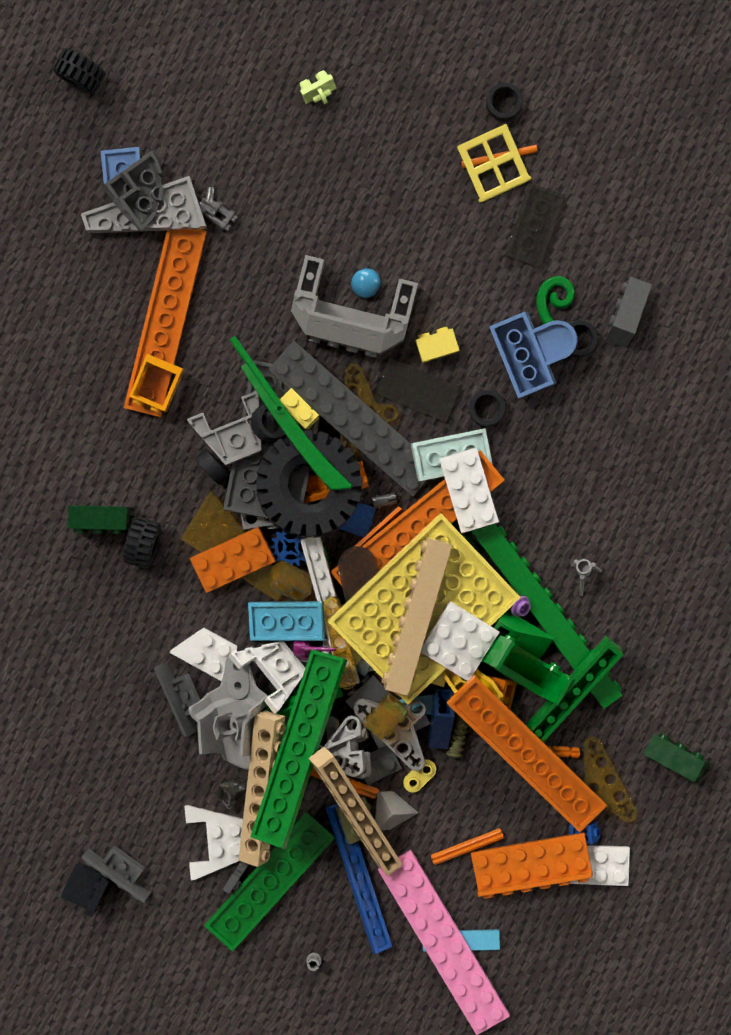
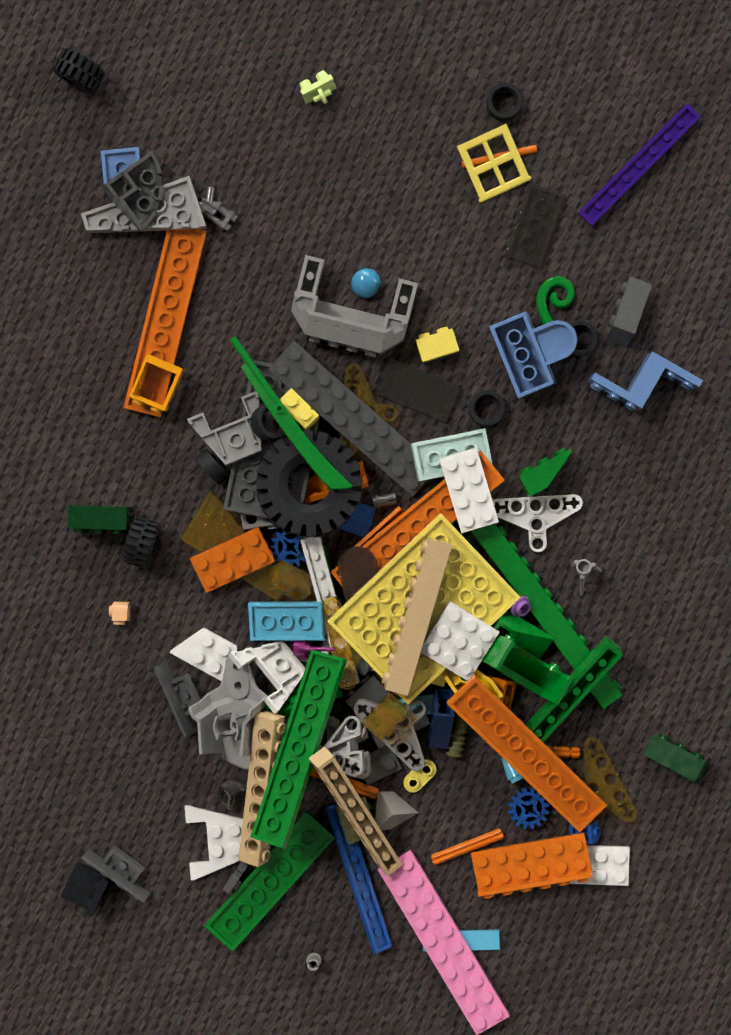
(119, 612): none -> light nougat plate
(511, 773): none -> medium azure cone
(521, 818): none -> blue gear
(538, 478): none -> green slope
(544, 514): none -> white beam
(639, 164): none -> dark purple plate
(644, 381): none -> medium blue bracket

